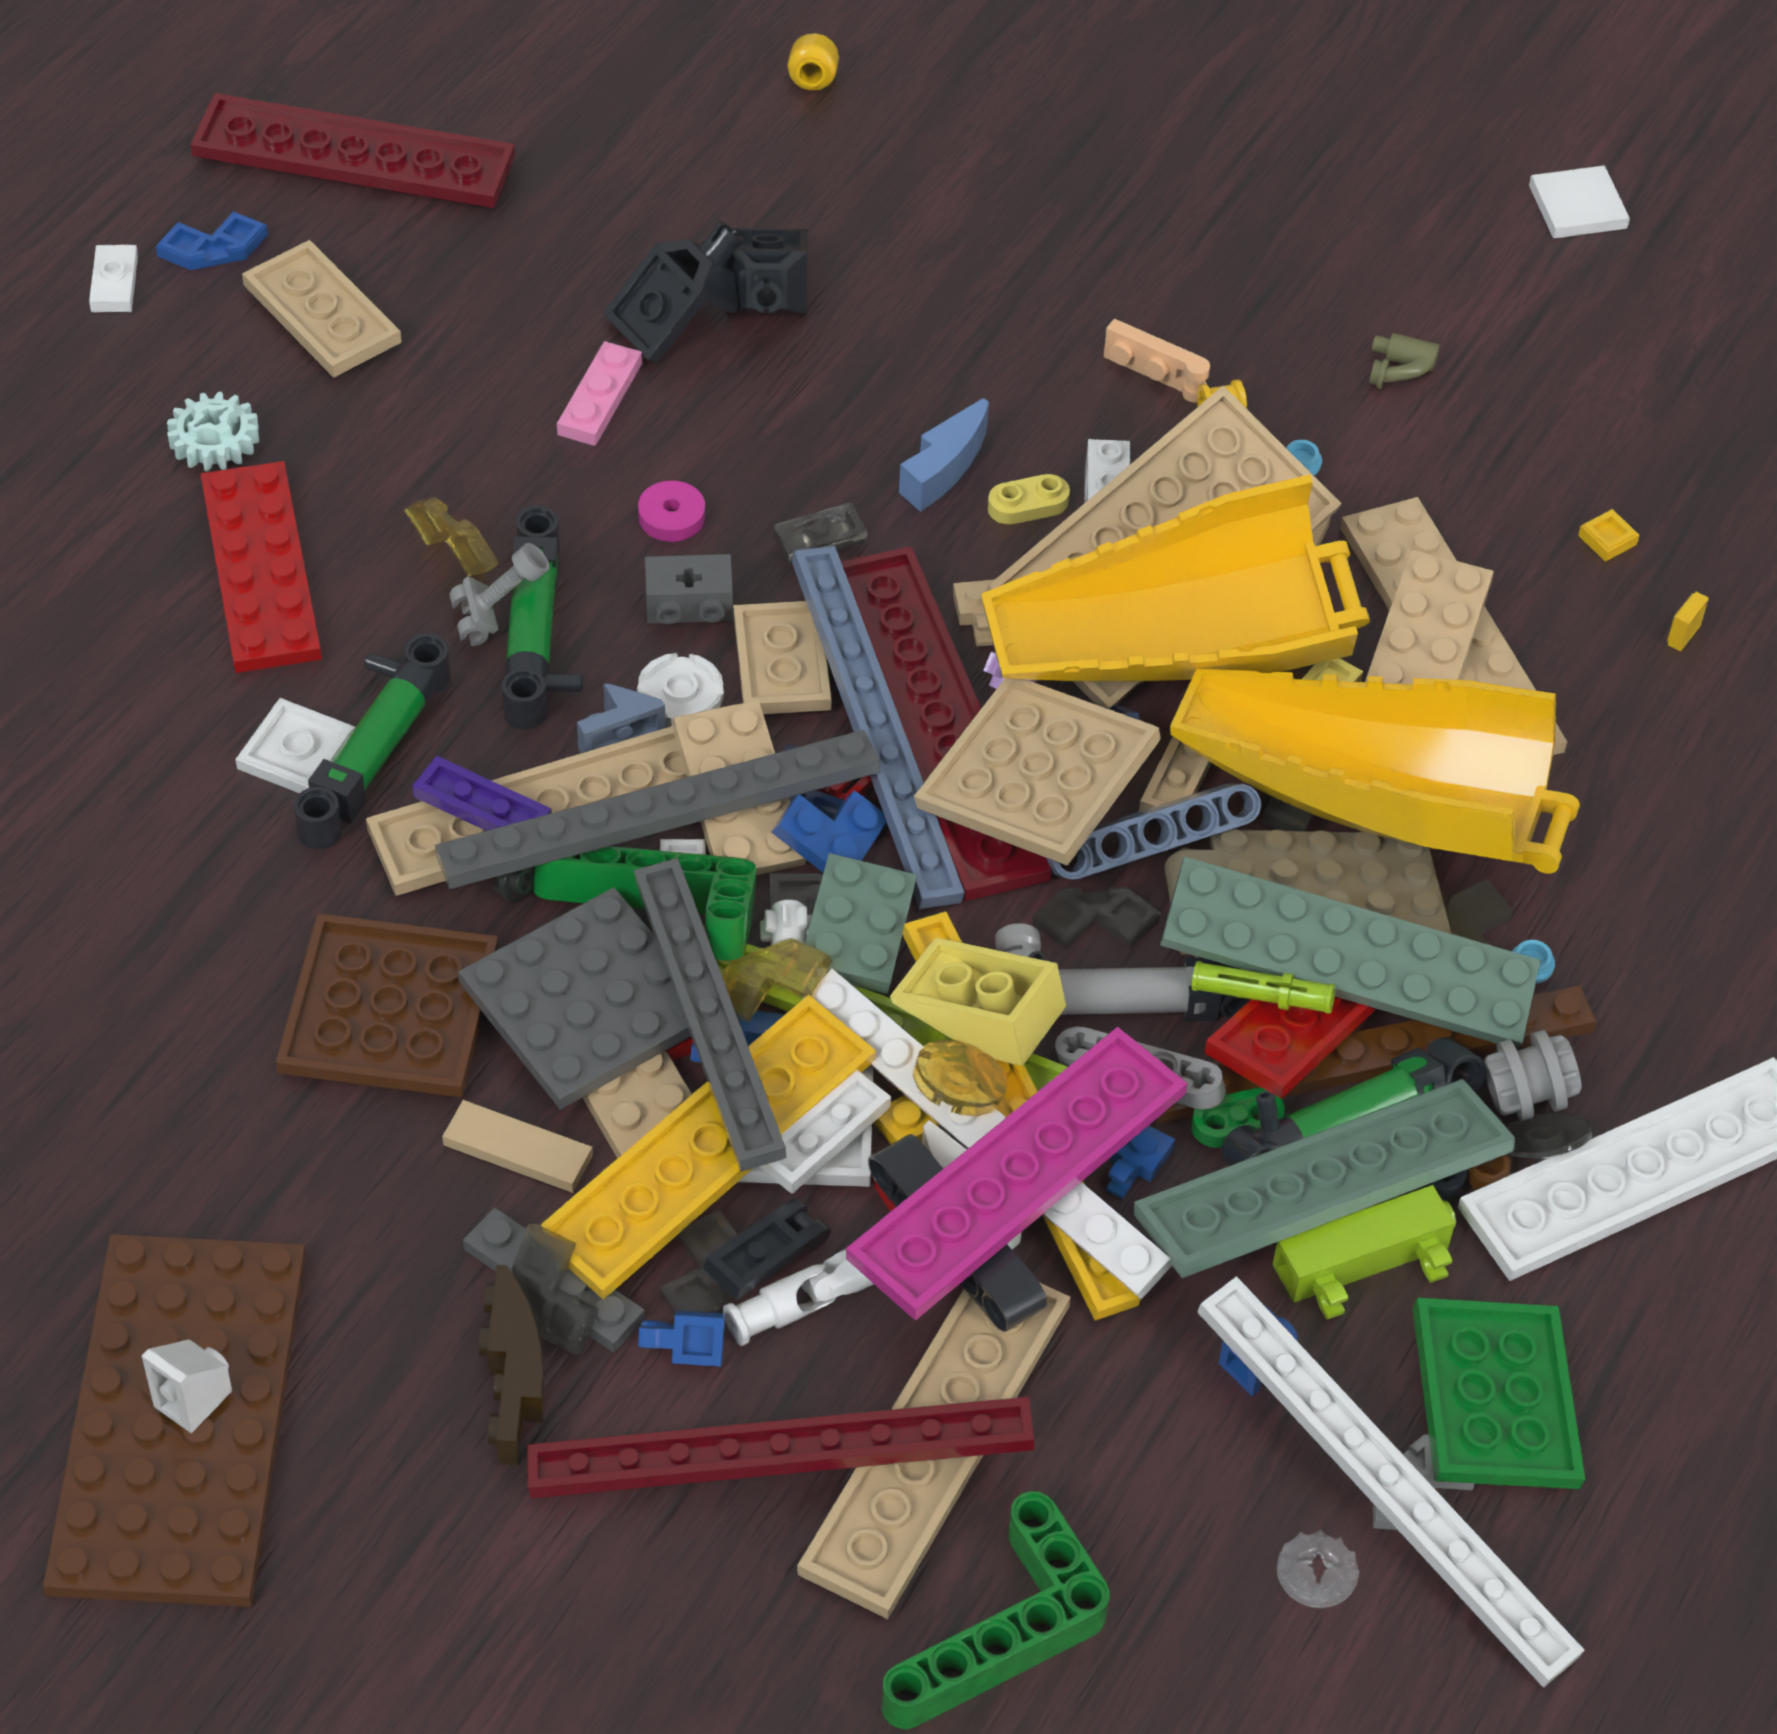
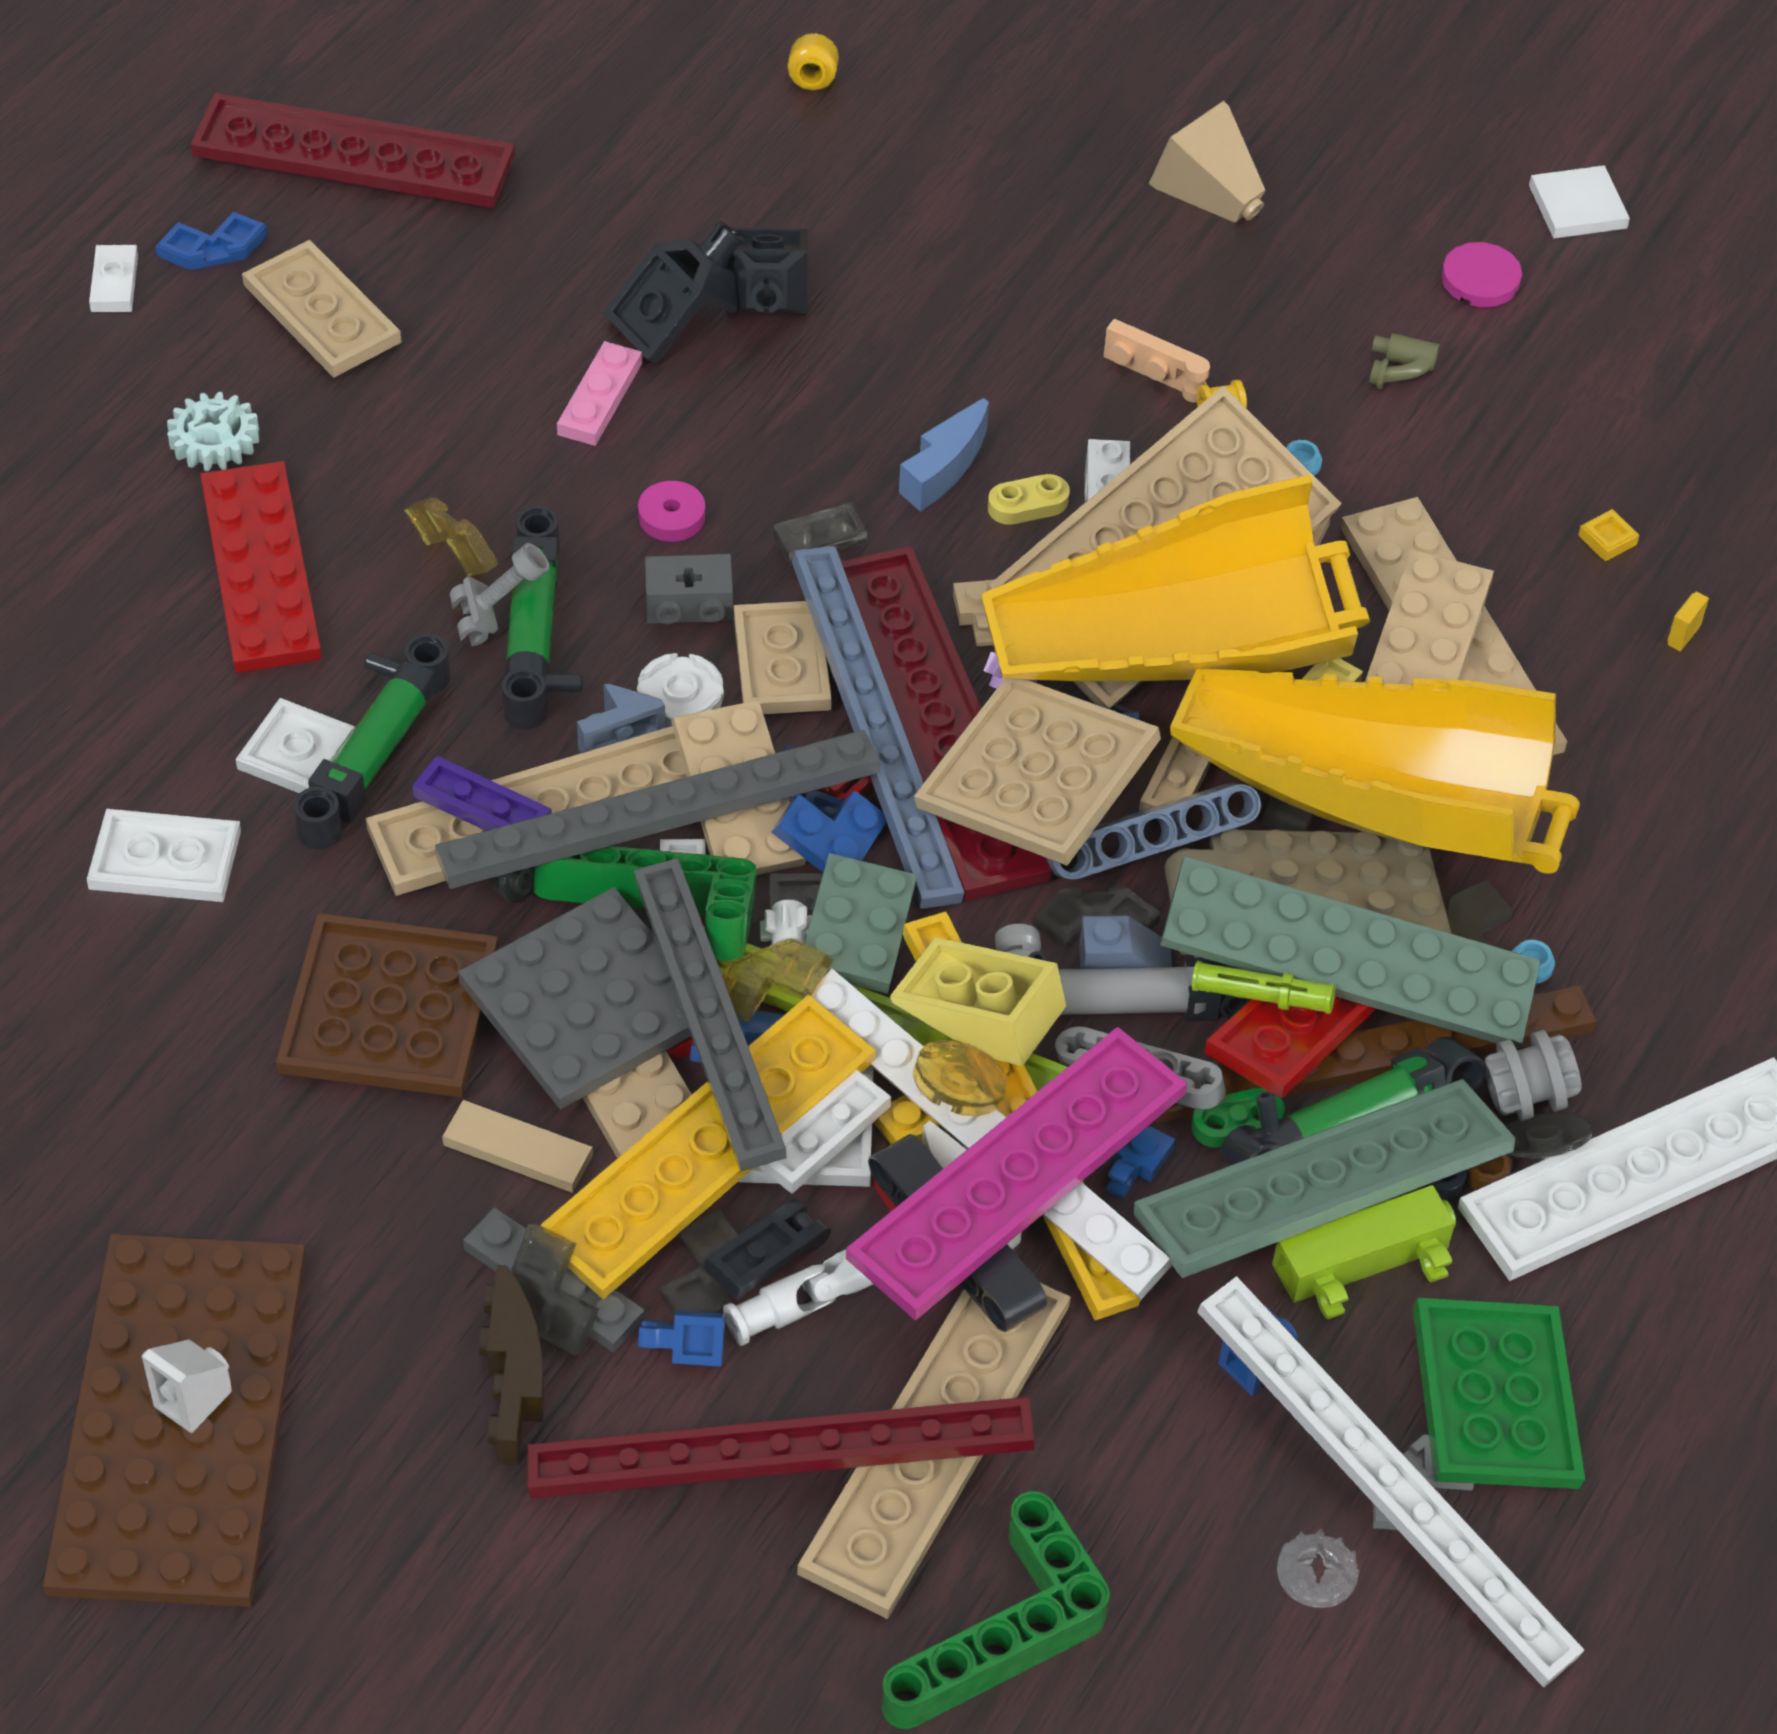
(164, 855): none -> white tile
(1120, 944): none -> sand blue slope
(1211, 167): none -> tan slope
(1481, 274): none -> dark pink tile

